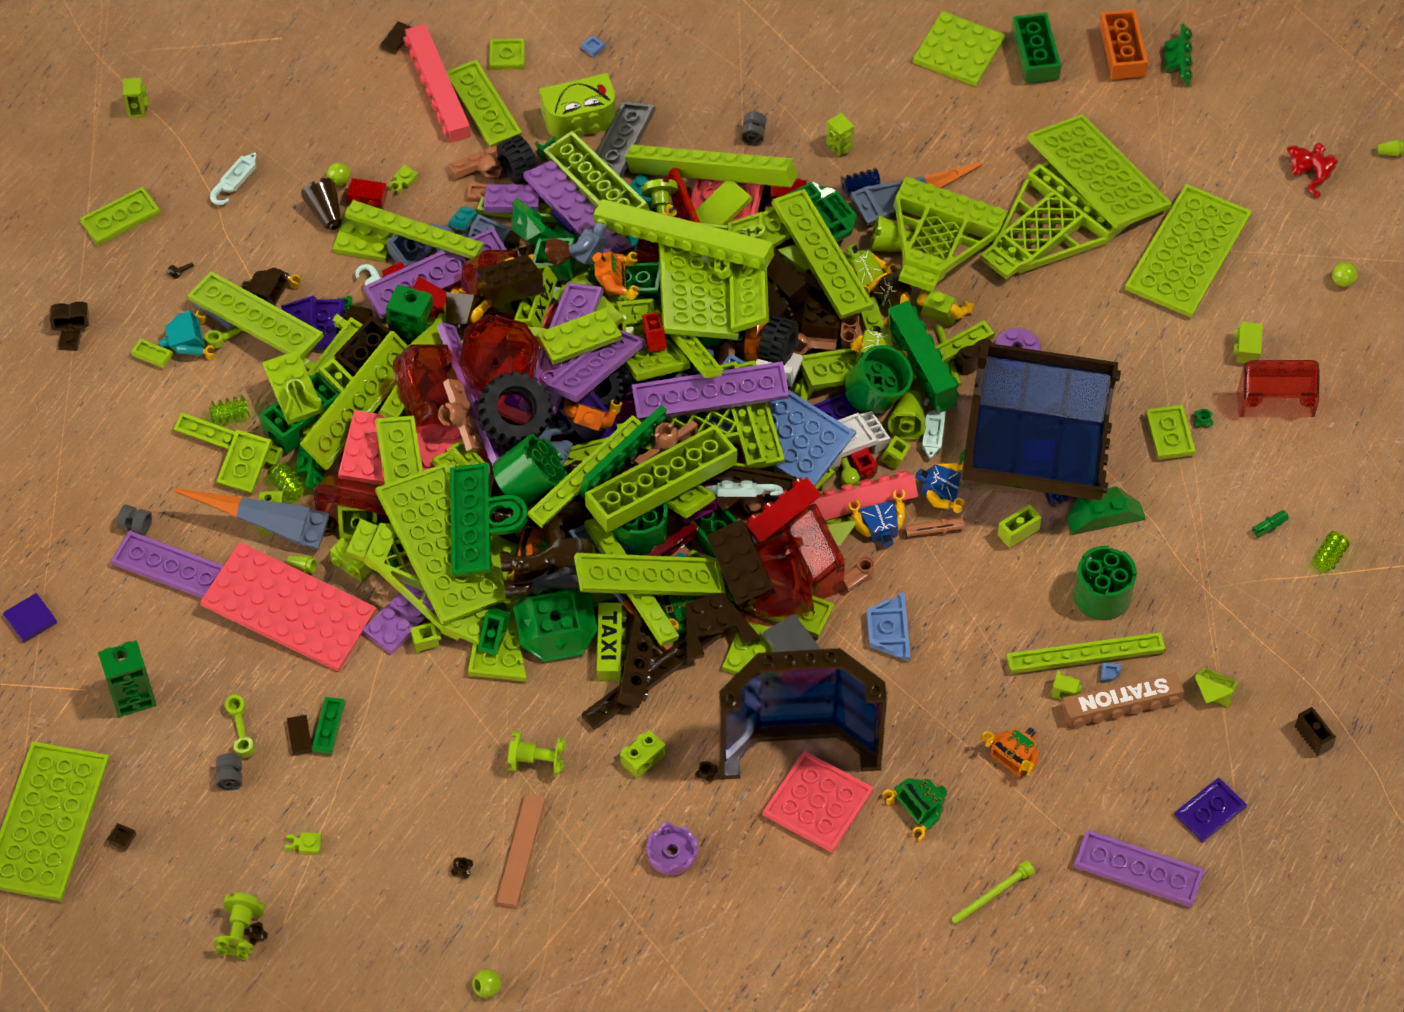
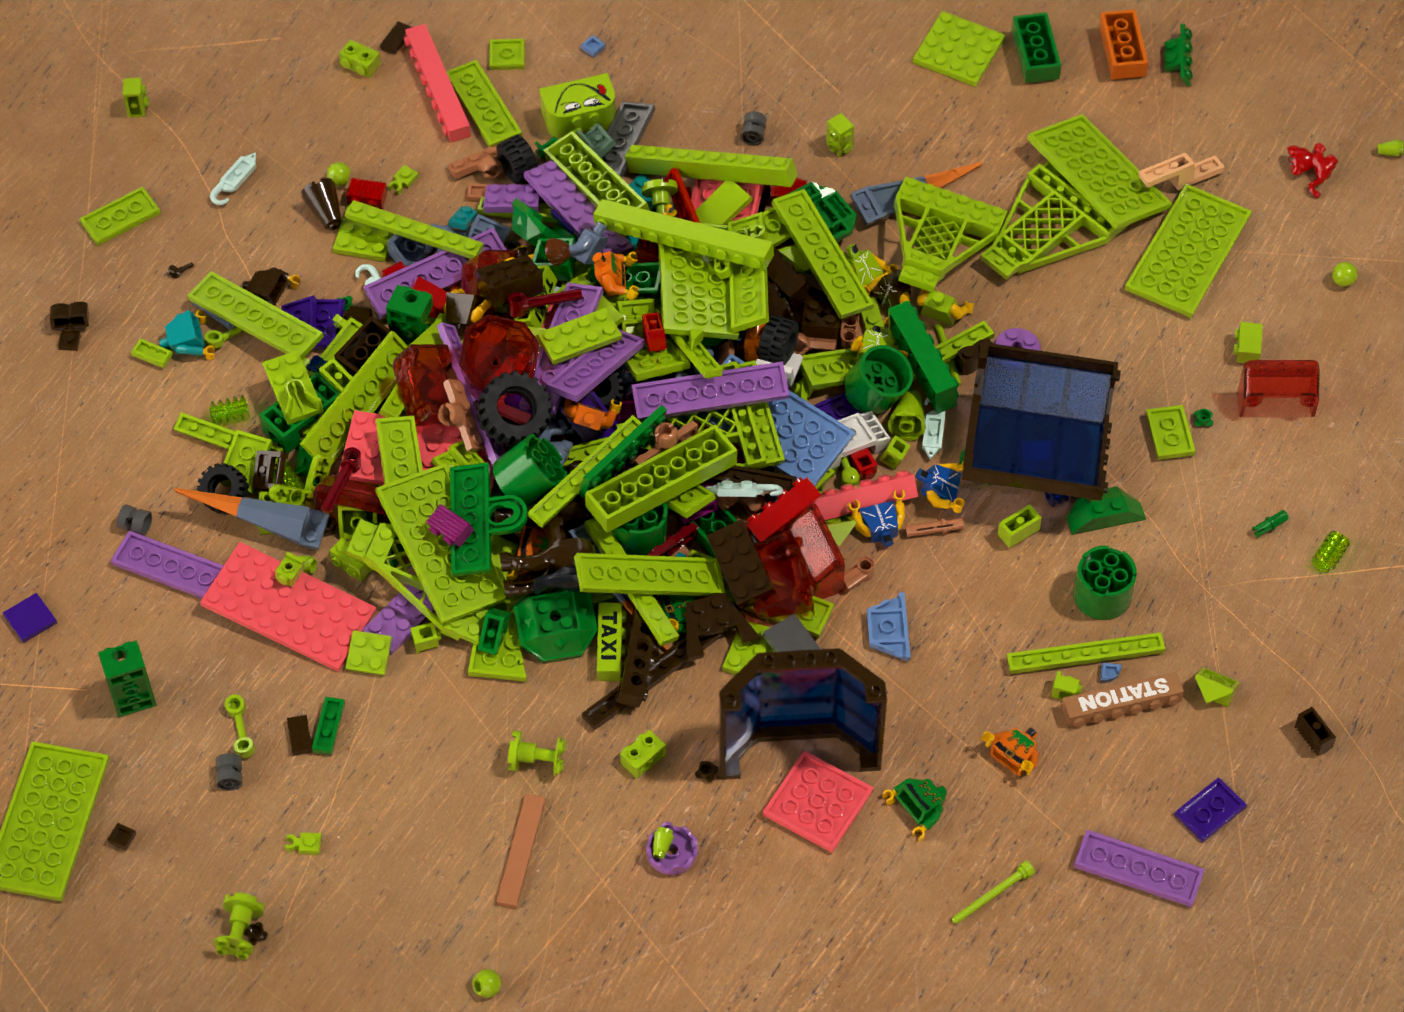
(219, 473): none -> black tyre
(265, 469): none -> dark brown plate
(295, 567): none -> lime brick
(309, 488): none -> lime beam
(316, 360): none -> clear blue plate
(348, 467): none -> dark red axle
(359, 58): none -> lime brick
(369, 653): none -> lime plate
(450, 526): none -> magenta brick
(466, 863): dark brown plate -> none
(520, 304): none -> dark red axle
(598, 140): none -> sand green bracket
(662, 840): none -> lime cone
(695, 337): none -> lime piece
(856, 182): clear blue piece -> none
(886, 236): lime cone -> none
(1181, 171): none -> light nougat bracket

